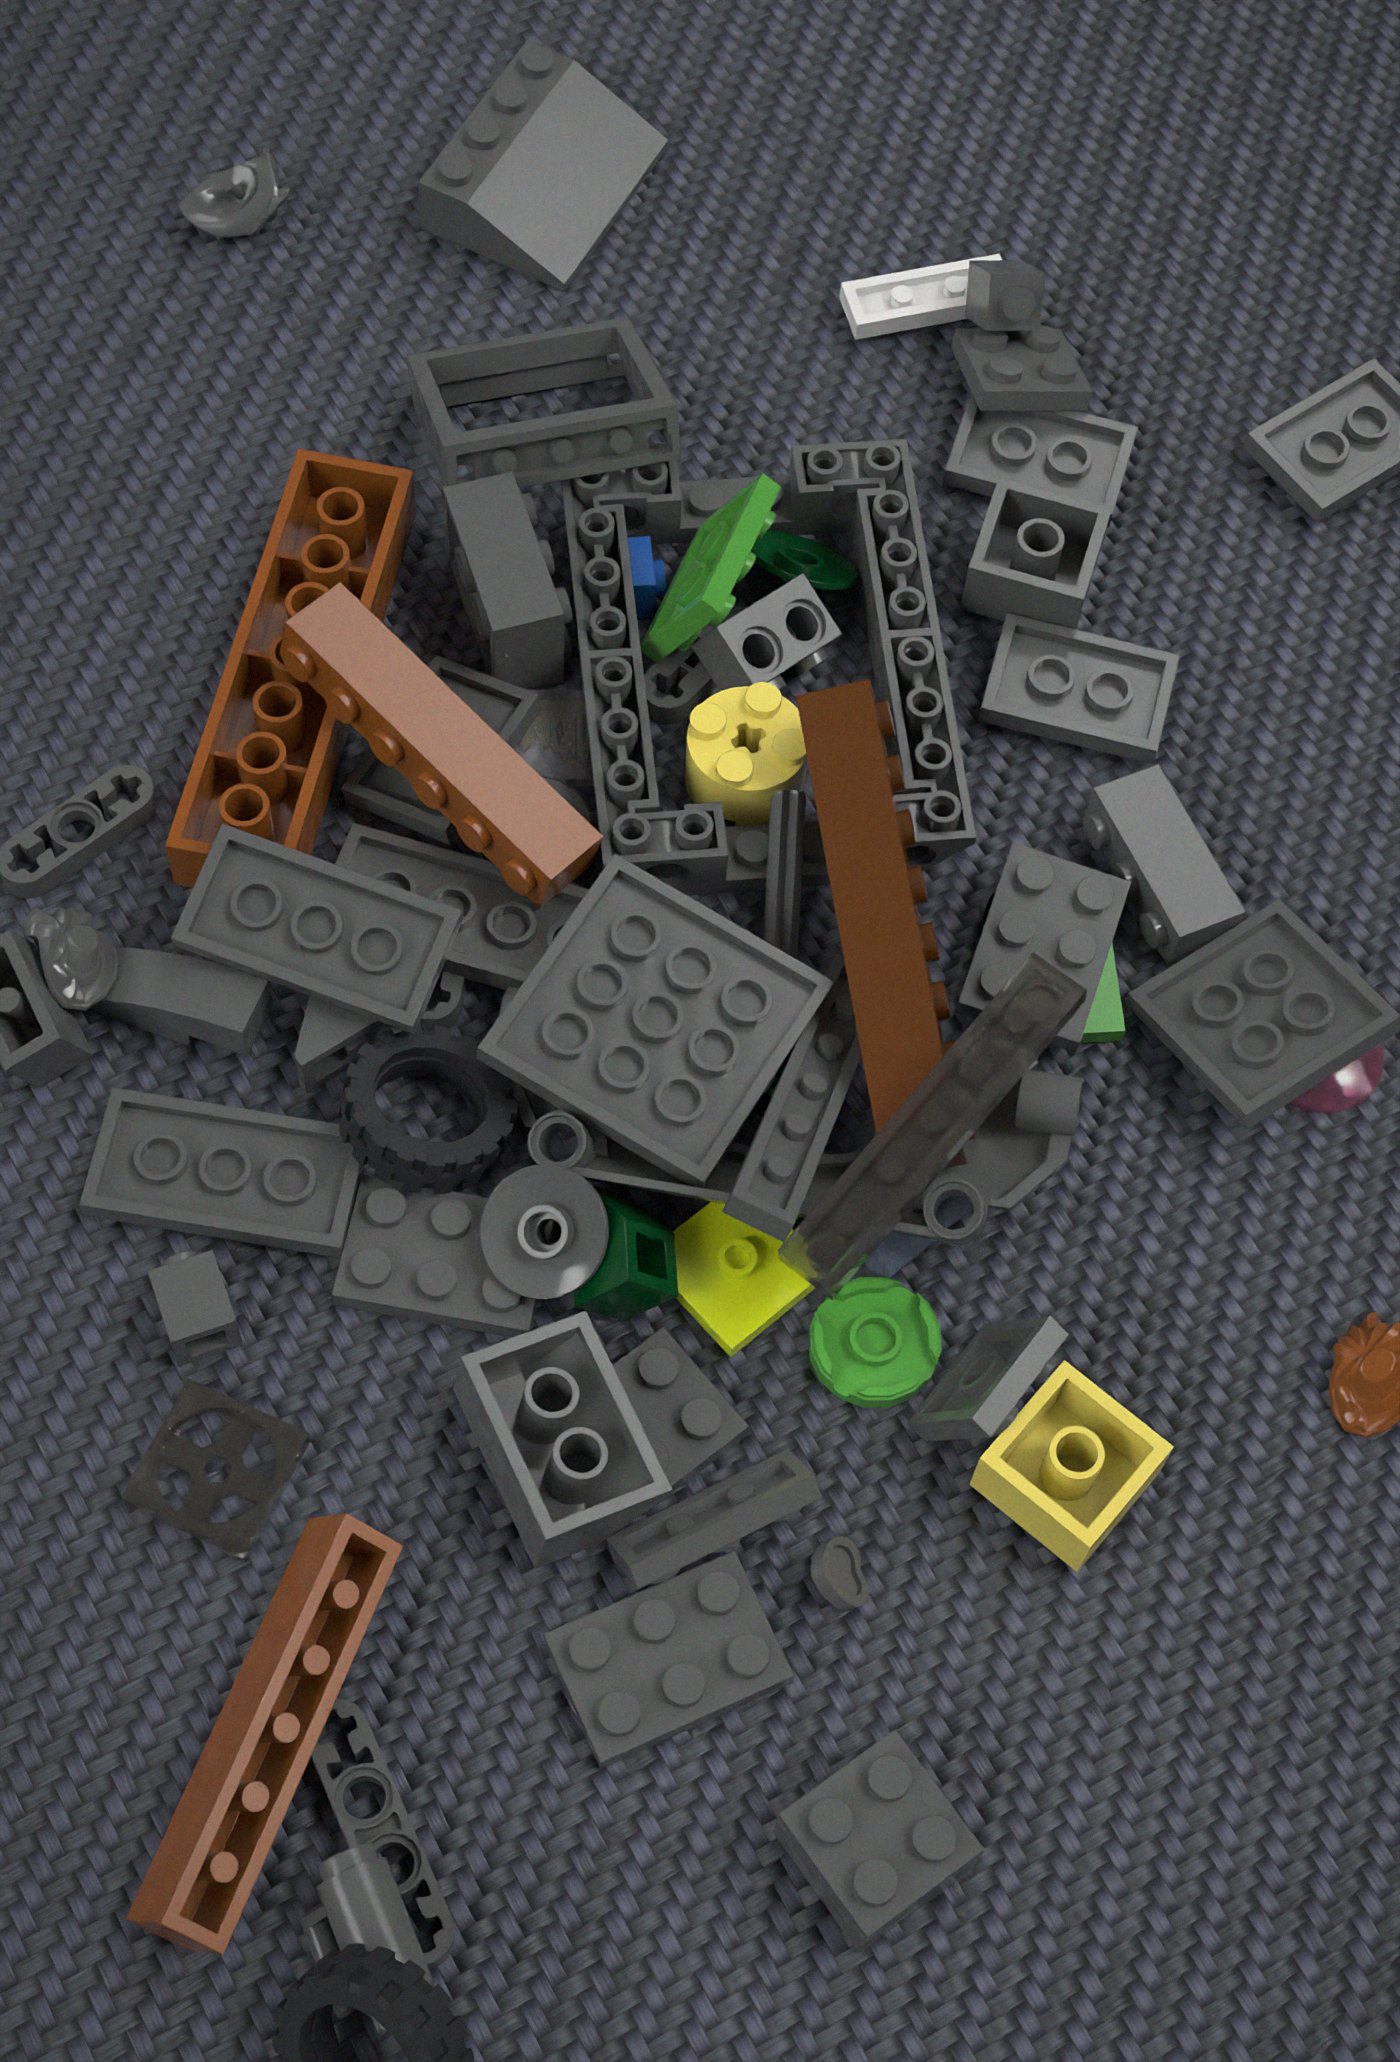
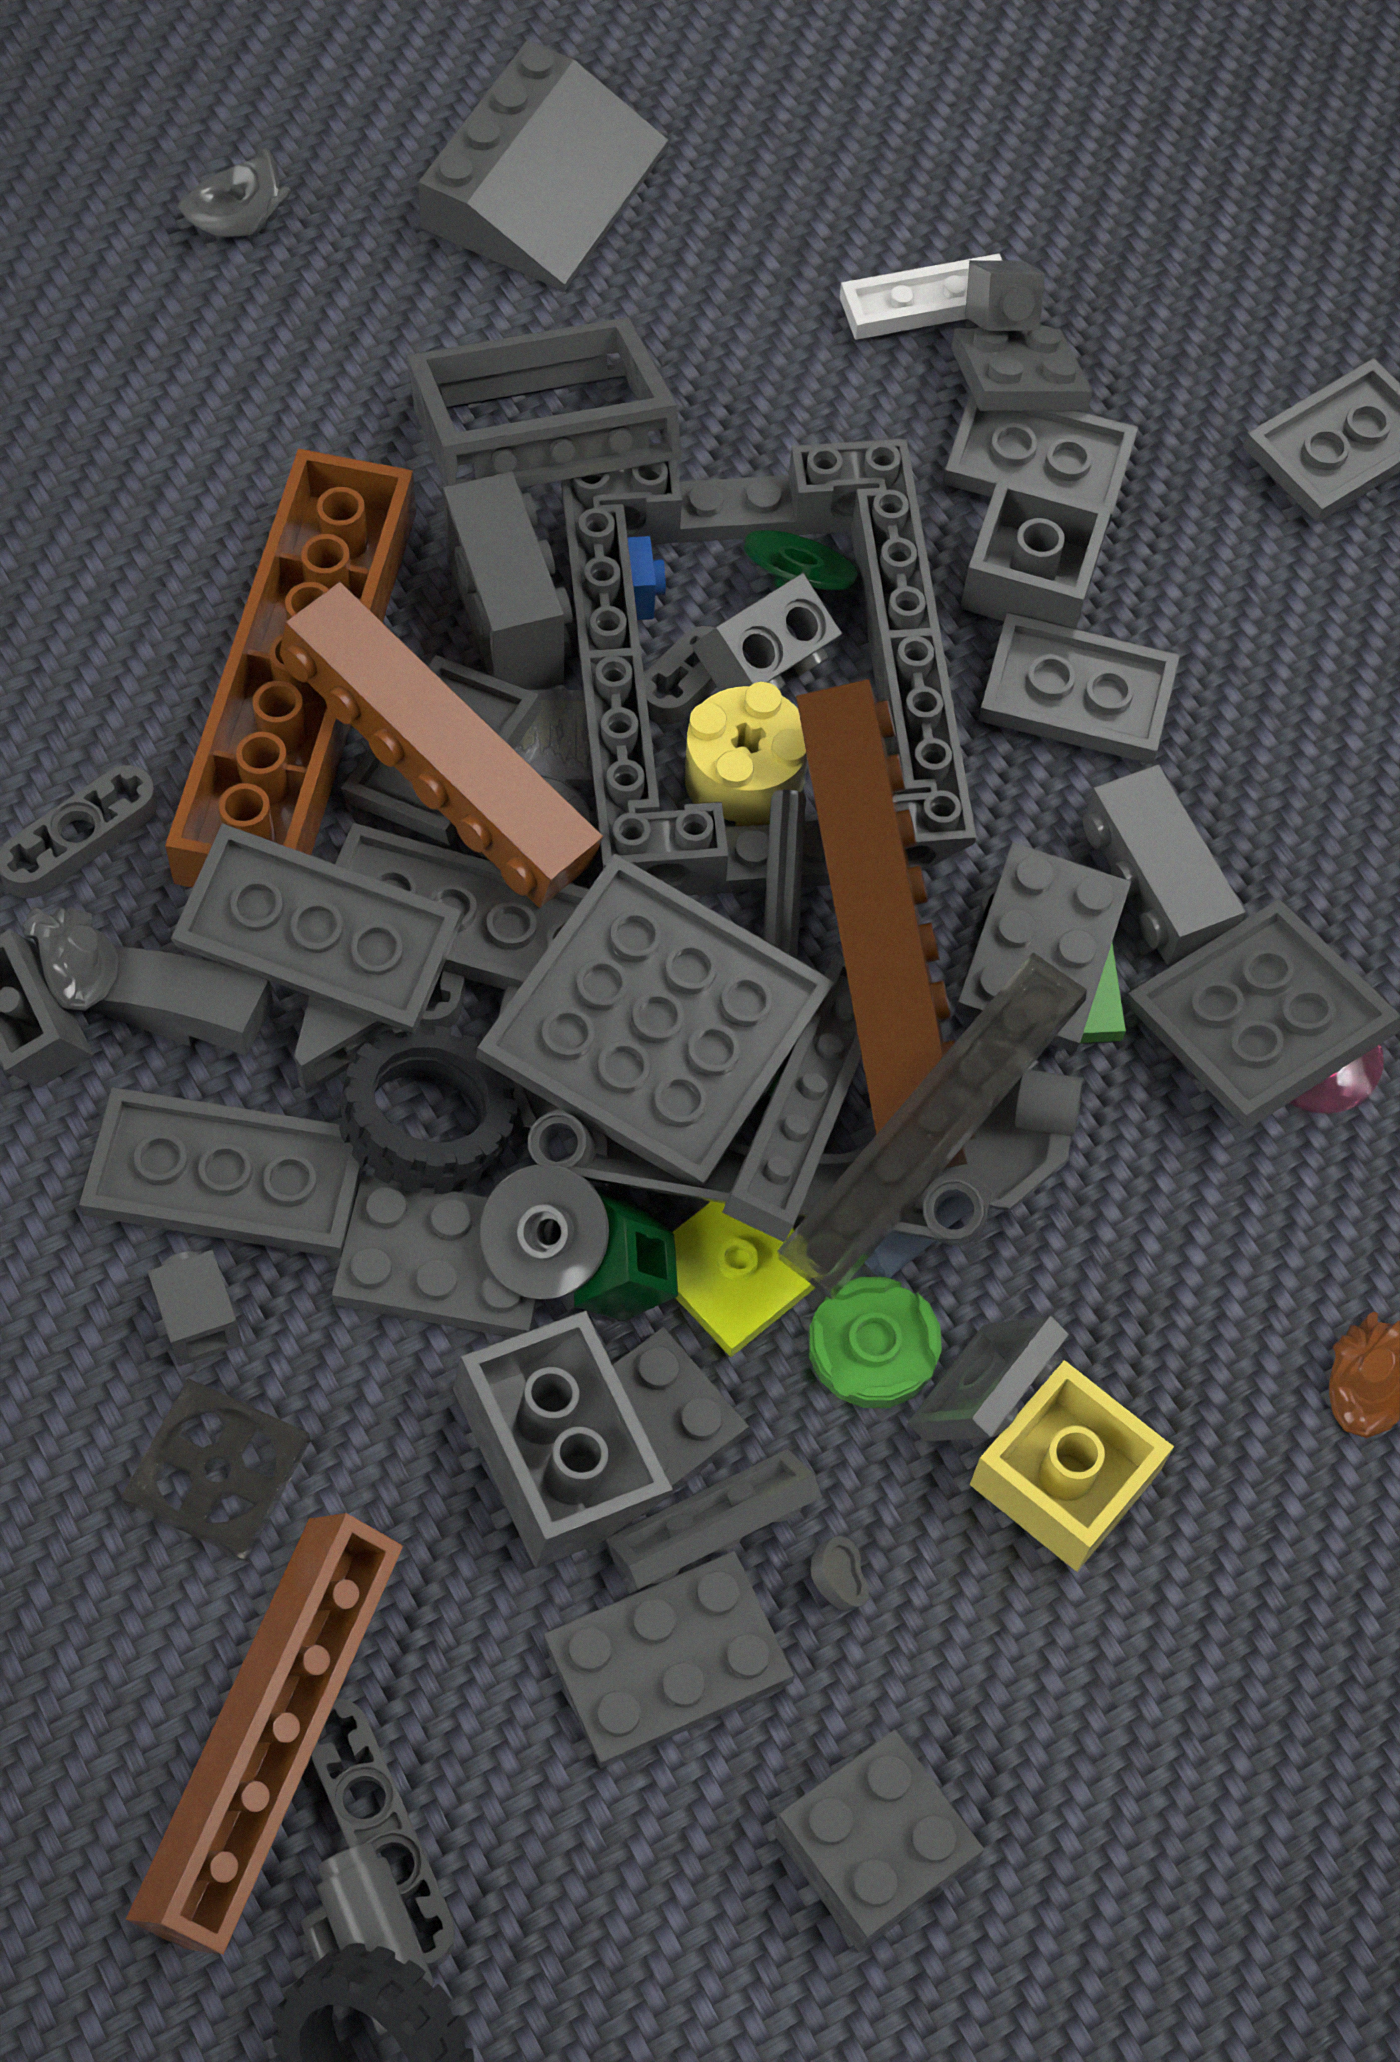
(711, 568): bright green plate -> none

